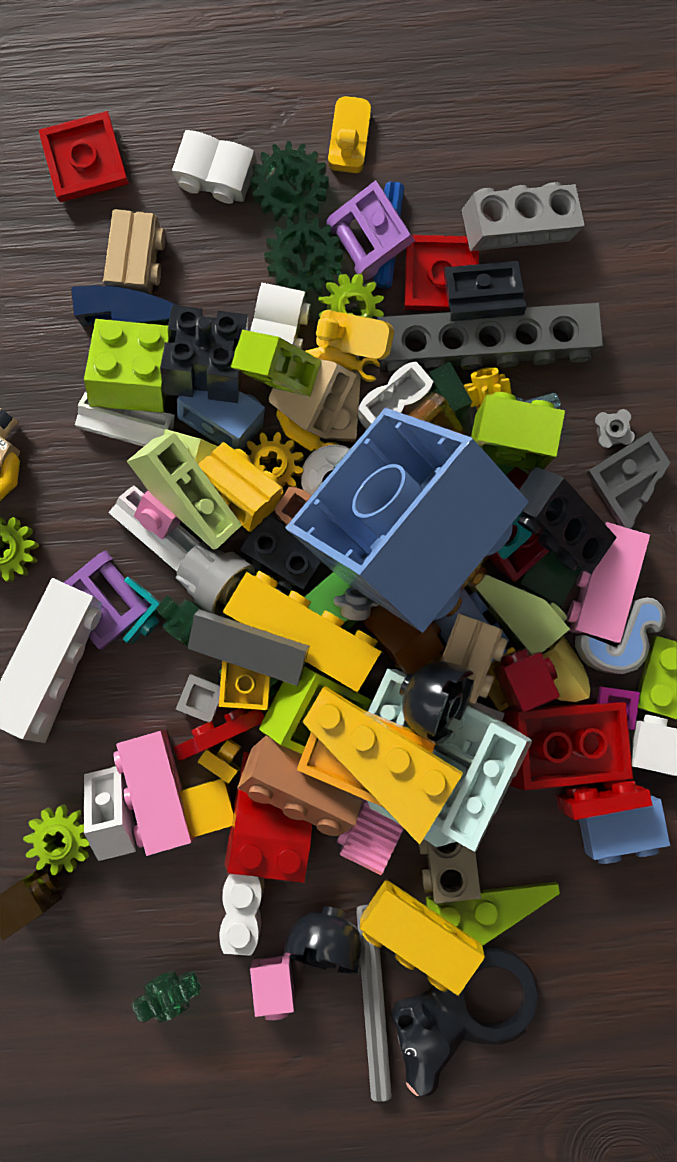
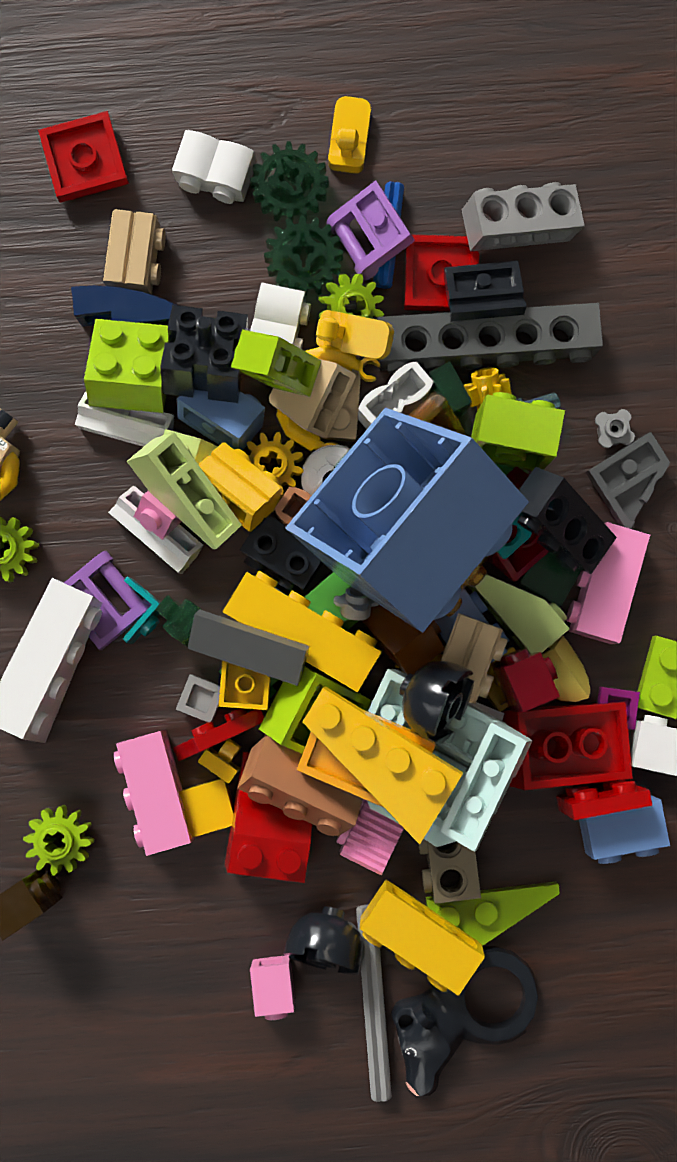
(106, 815): white slope -> none
(166, 996): clear green gear -> none
(212, 576): light grey piece -> none
(242, 919): white brick -> none
(629, 654): light grey animal -> none

